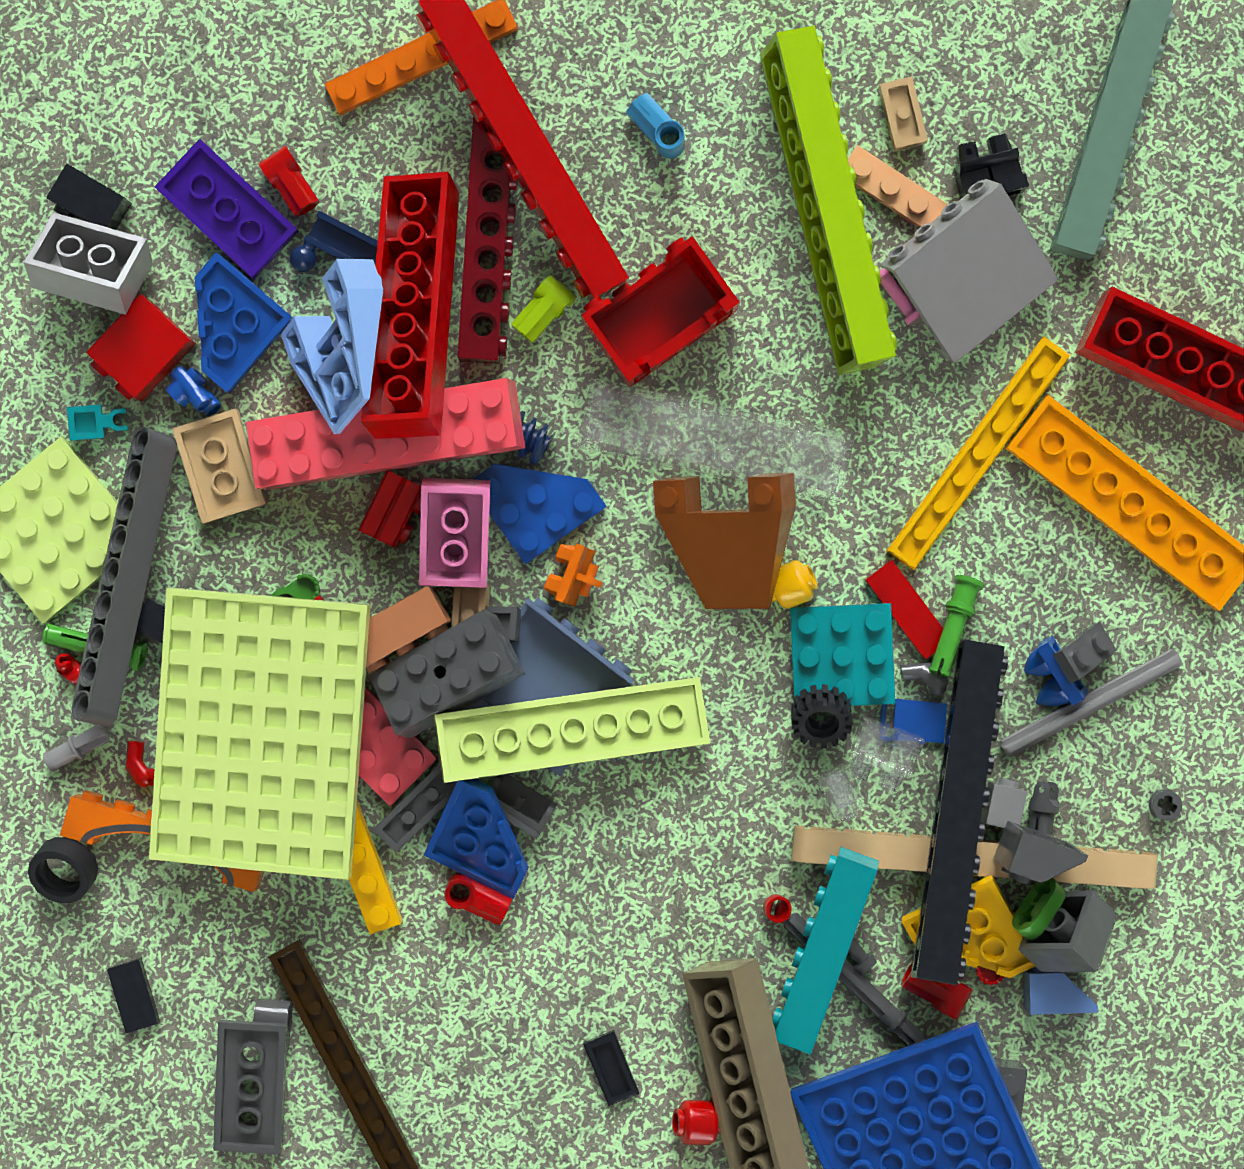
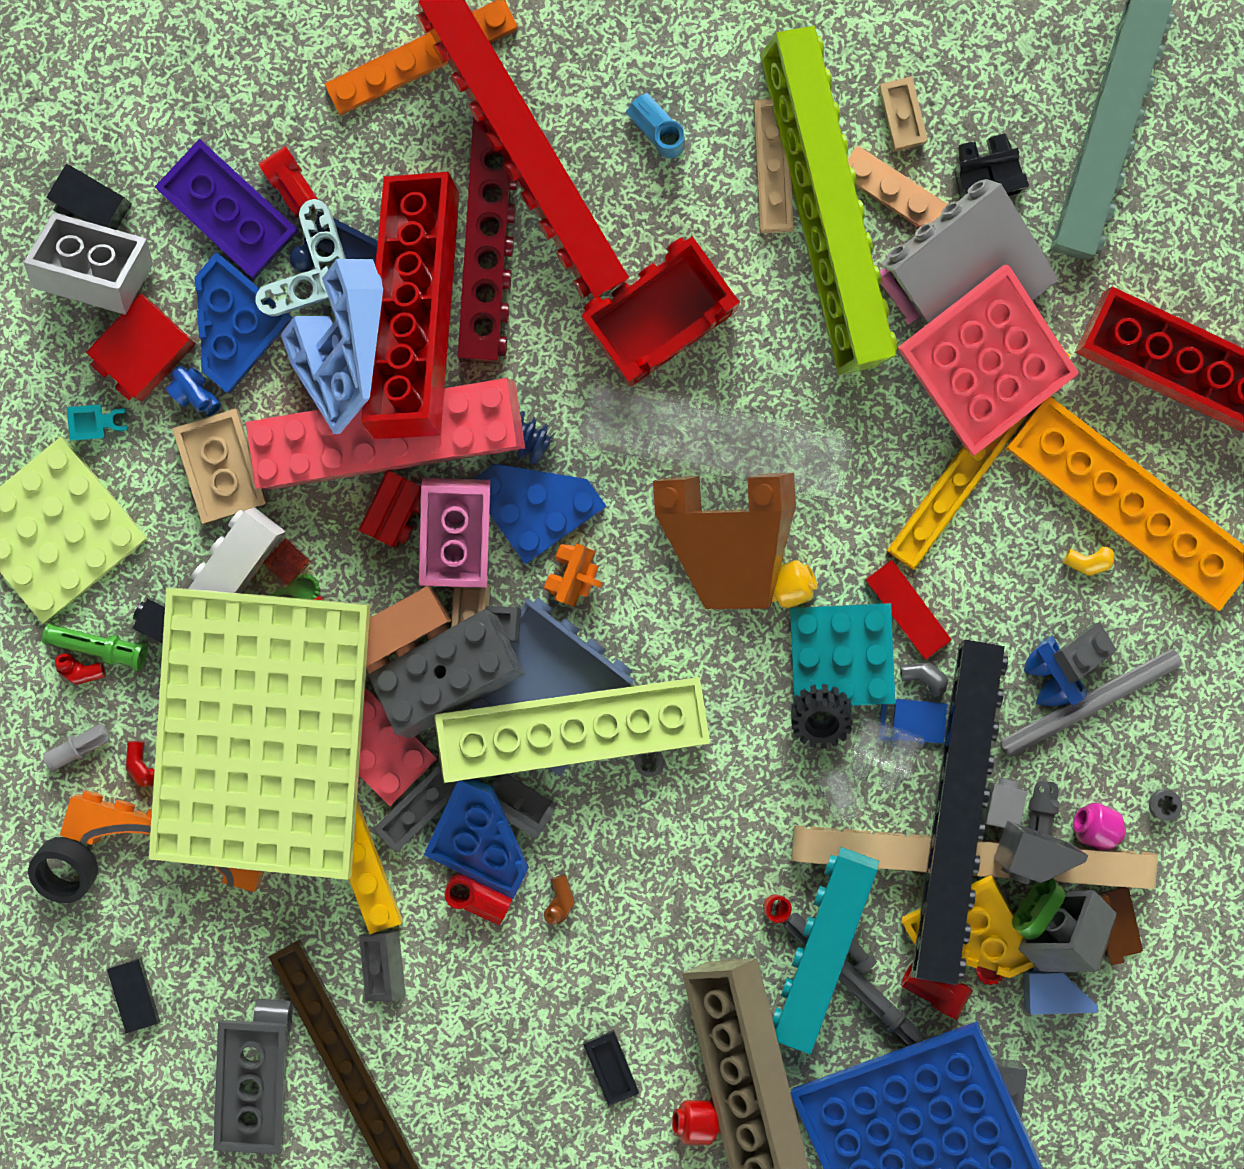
(124, 578): dark grey beam -> none
(238, 554): none -> white brick
(287, 561): none -> clear red plate
(314, 276): none -> light aqua beam
(382, 966): none -> flat silver slope
(545, 306): lime piece -> none
(561, 903): none -> dark orange arm
(659, 762): none -> dark grey bush
(772, 172): none -> tan tile
(959, 610): bright green pin -> none
(988, 360): none -> coral plate
(1092, 564): none -> yellow arm
(1099, 826): none -> dark pink head
(1125, 934): none -> reddish brown panel

